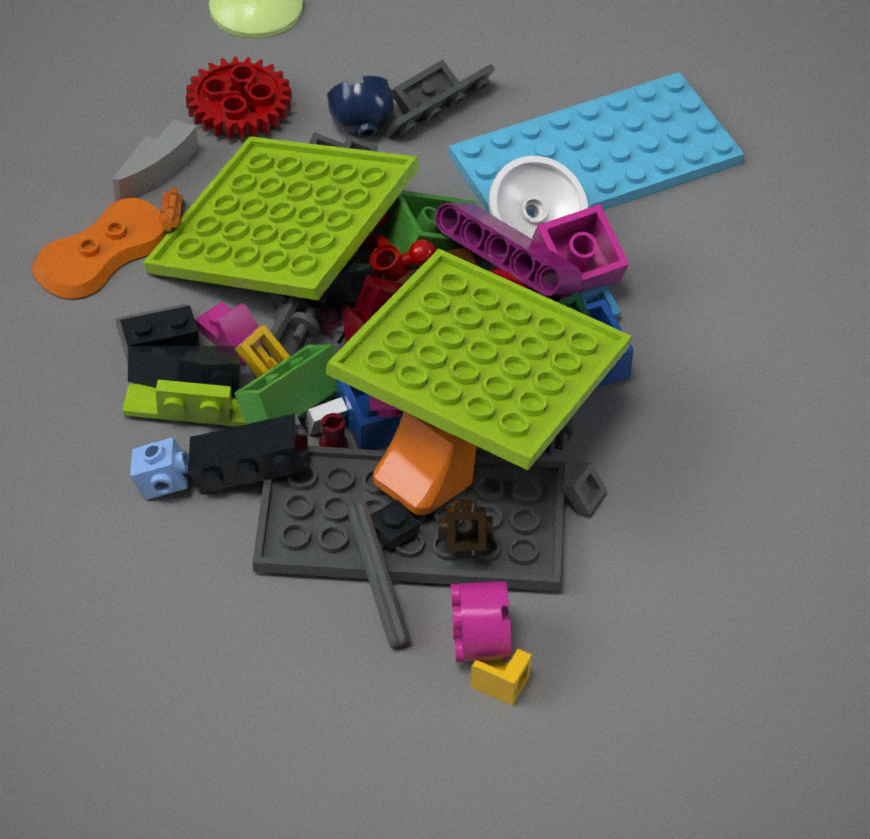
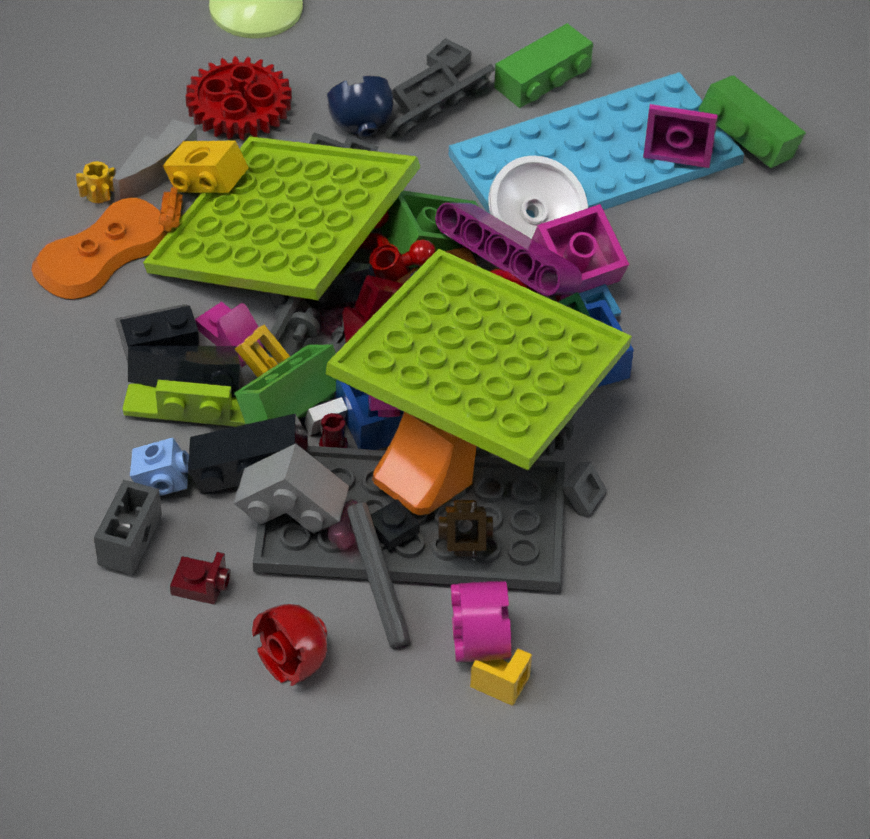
(96, 182): none -> yellow gear
(128, 527): none -> dark grey brick
(201, 579): none -> dark red bracket
(205, 166): none -> yellow brick
(291, 642): none -> red cylinder
(292, 485): none -> light grey brick
(340, 531): none -> clear pink arm
(453, 55): none -> dark grey plate
(543, 65): none -> bright green brick
(680, 135): none -> dark pink slope
(752, 121): none -> bright green brick

